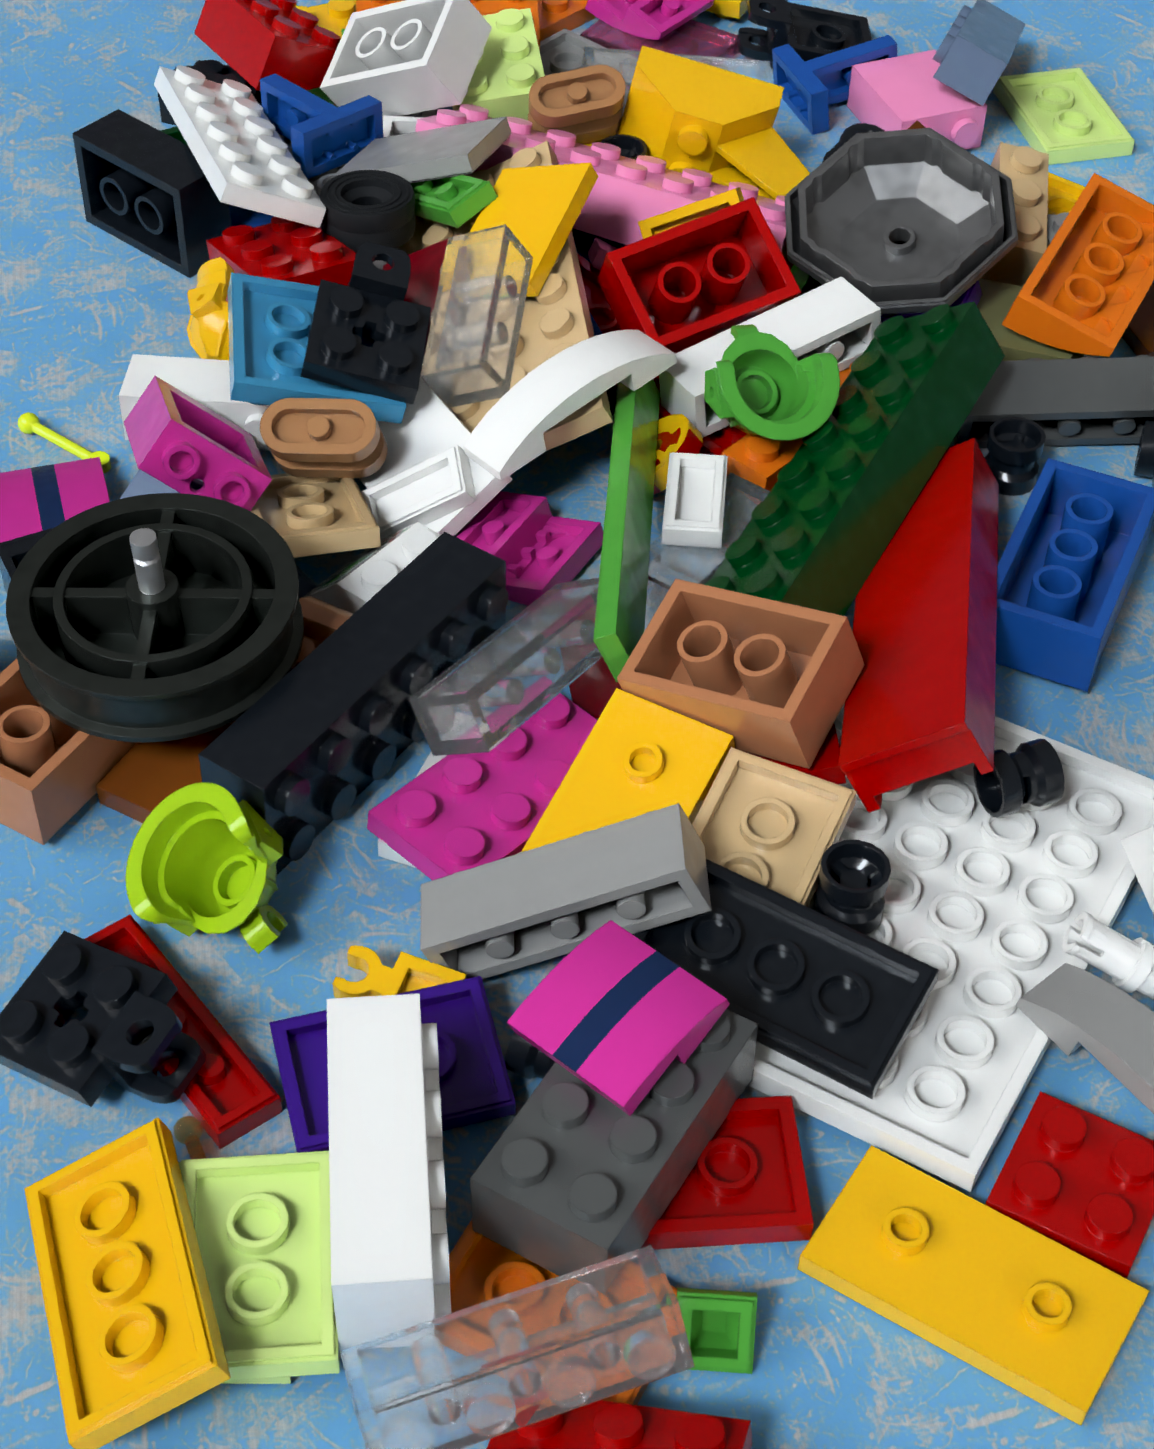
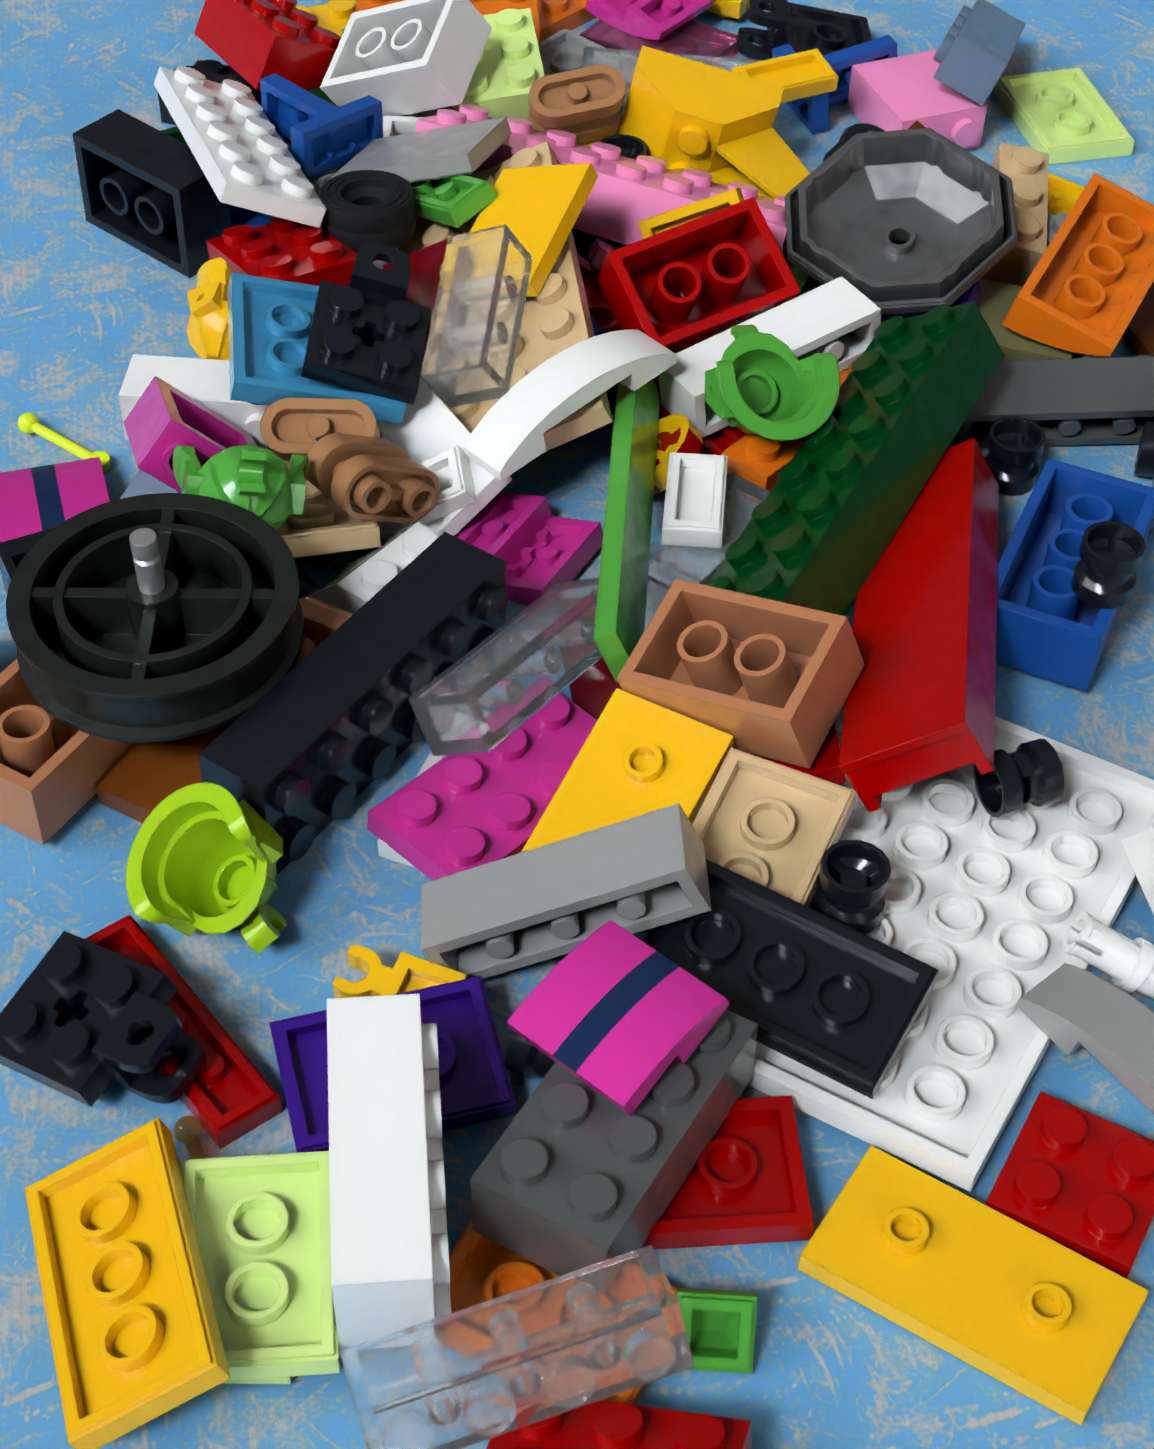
(247, 478): none -> bright green helmet
(372, 478): none -> medium nougat brick
(799, 73): none -> yellow tile
(1108, 564): none -> black wheel

